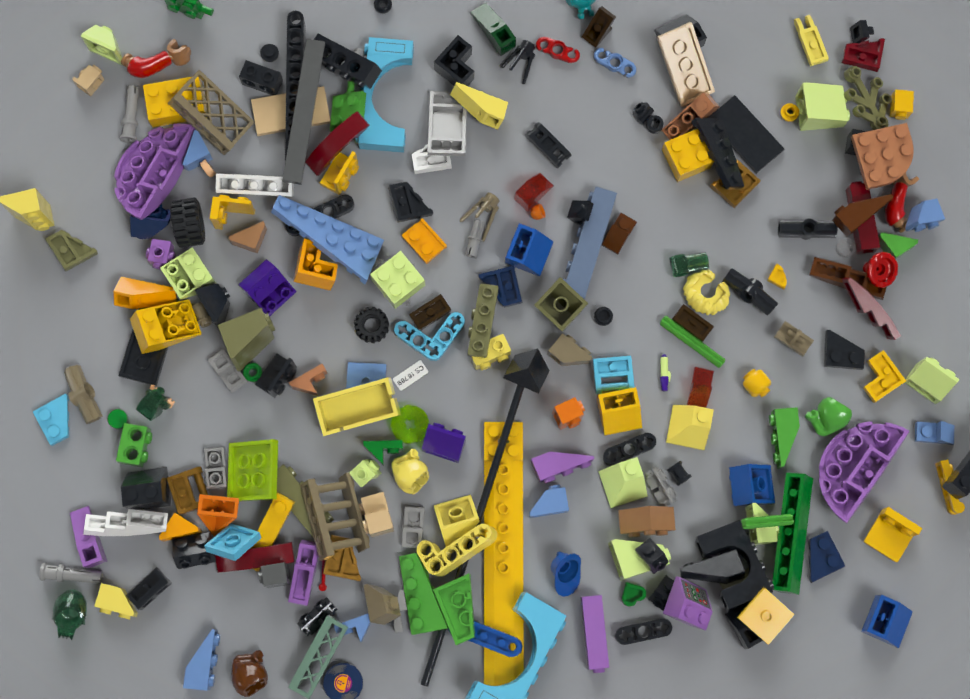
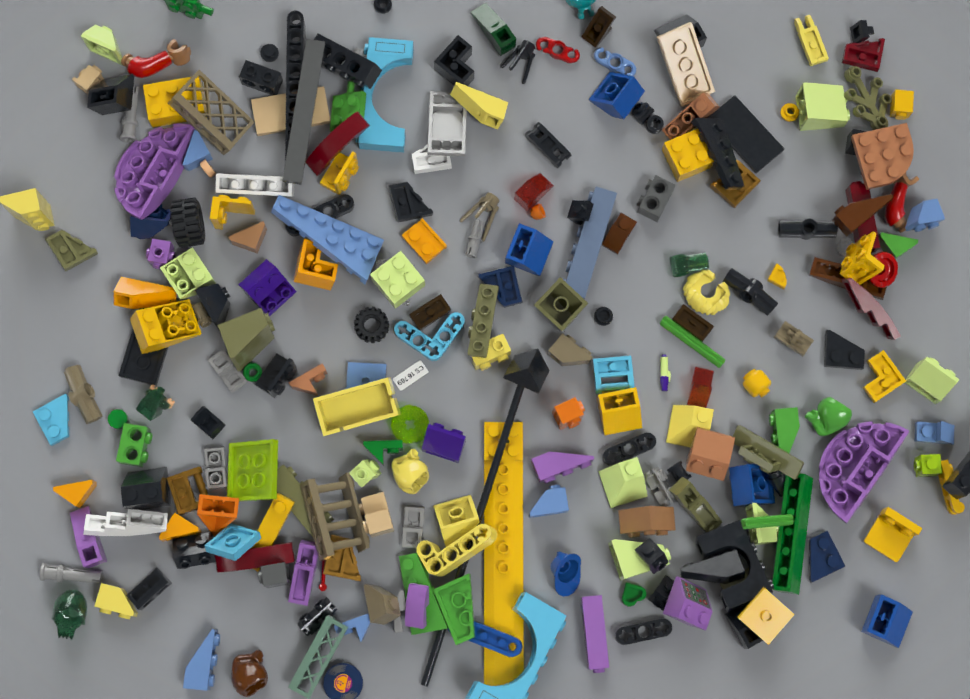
(76, 492): none -> light orange slope
(112, 95): none -> black slope
(208, 422): none -> black bracket
(416, 605): none -> medium lavender slope
(617, 94): none -> blue slope
(658, 199): none -> dark grey brick
(695, 505): none -> olive slope
(710, 454): none -> nougat slope
(765, 454): none -> olive bracket
(777, 480): none -> black cone
(859, 262): none -> yellow bracket
(927, 465): none -> lime brick

